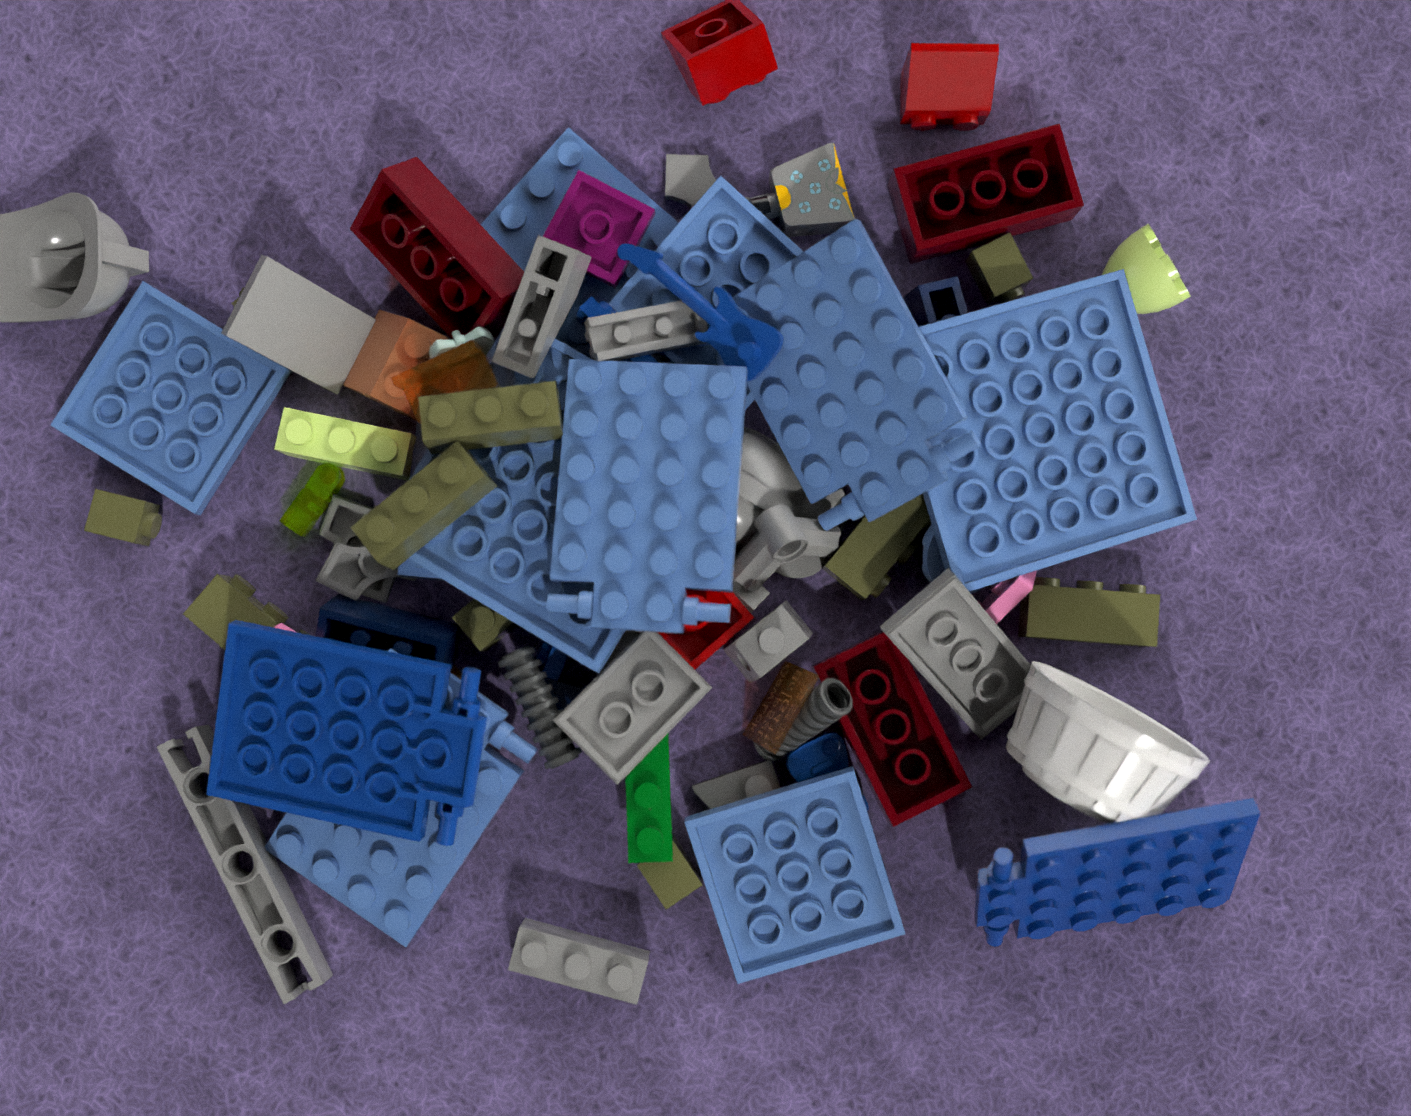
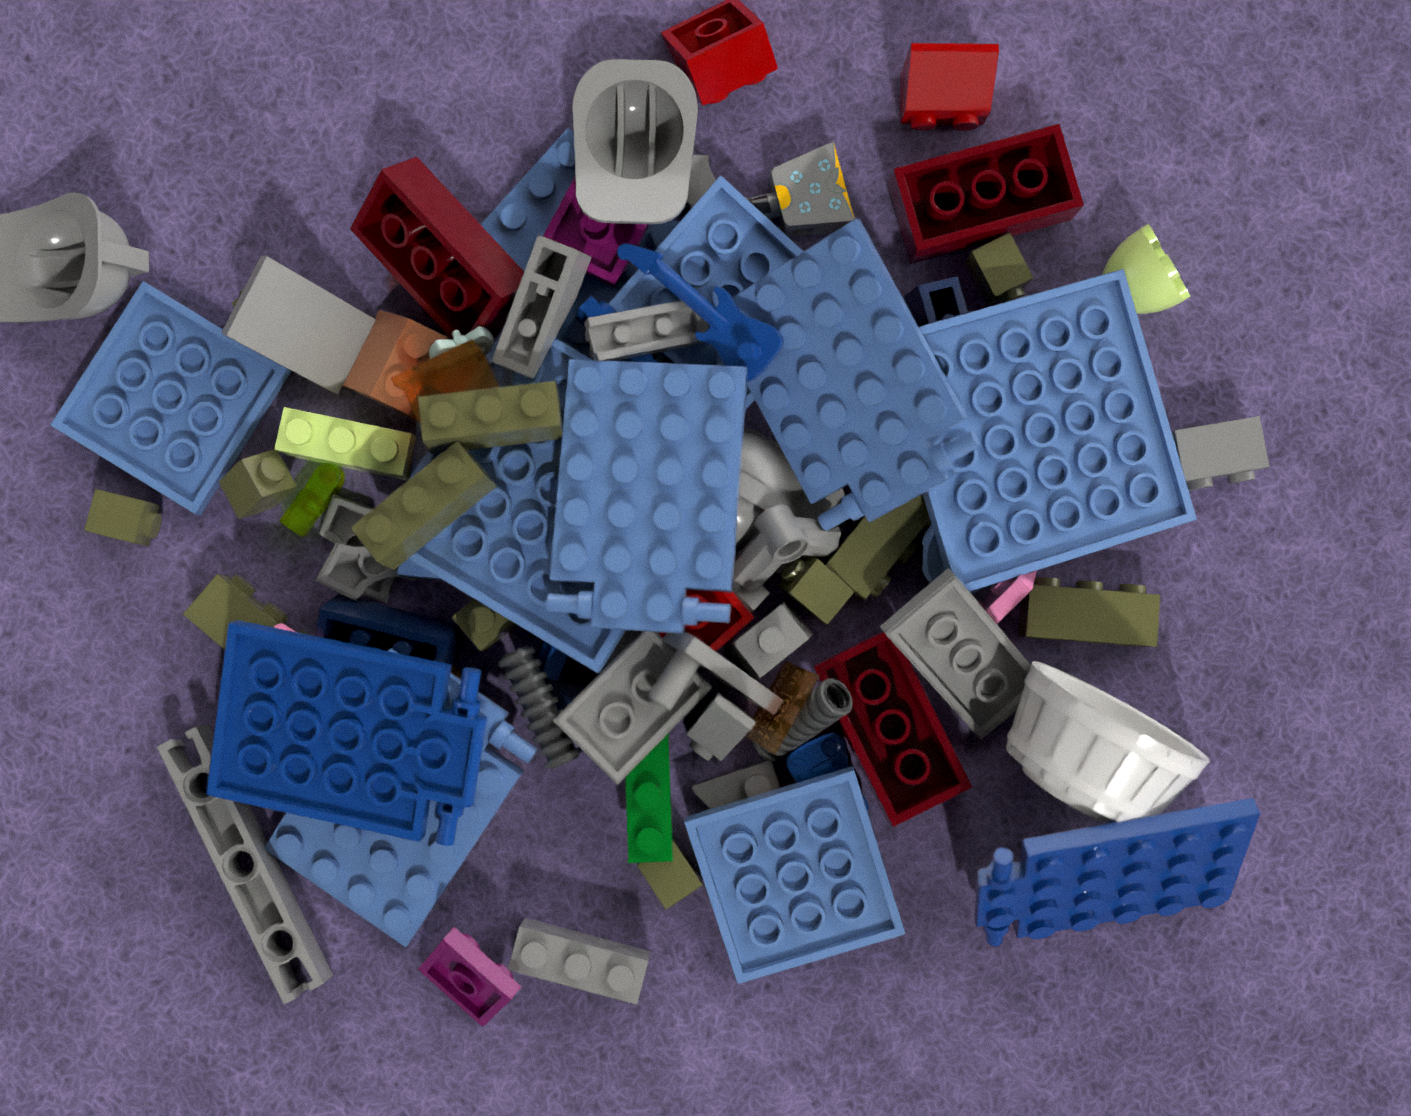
(257, 483): none -> olive brick
(469, 976): none -> magenta plate
(633, 141): none -> light grey piece
(694, 653): none -> light grey piece
(719, 728): none -> light grey slope
(815, 587): none -> olive brick
(1221, 450): none -> light grey brick

